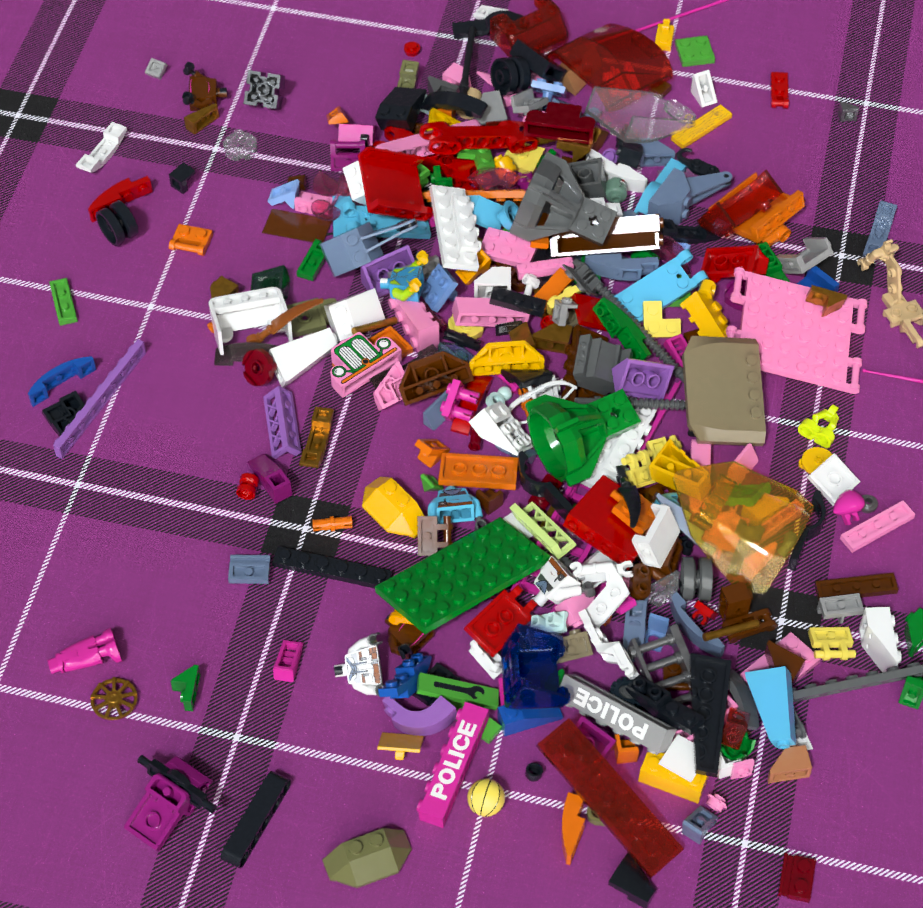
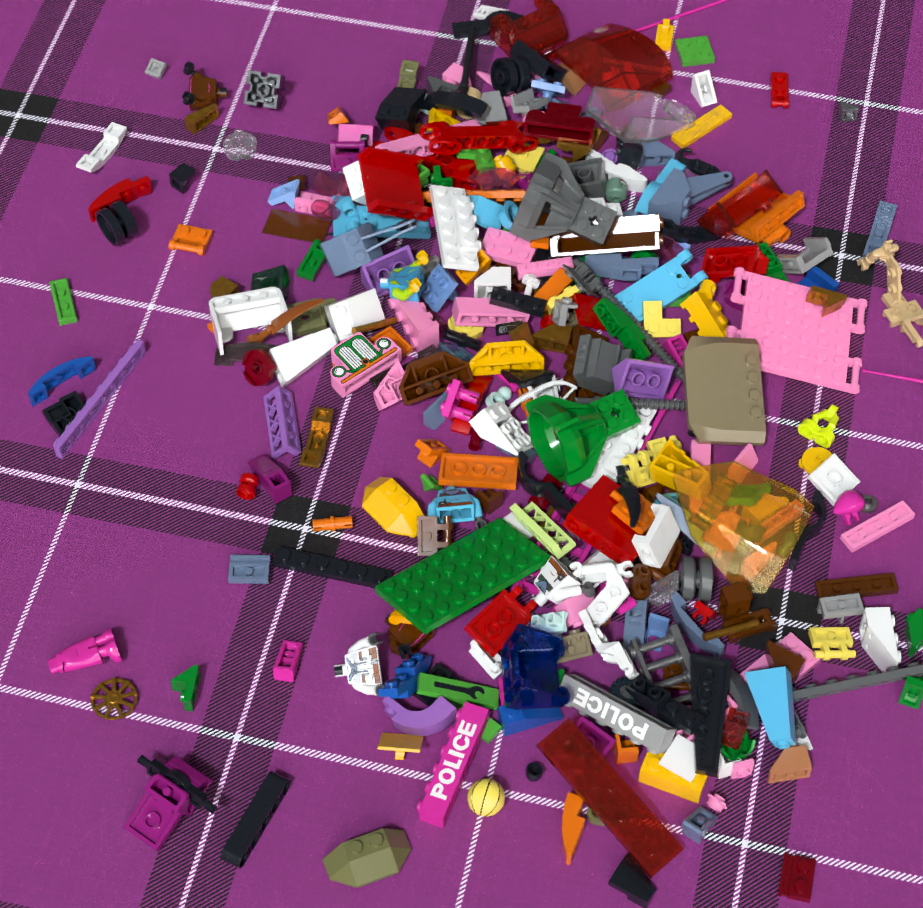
(412, 49): red plate -> none

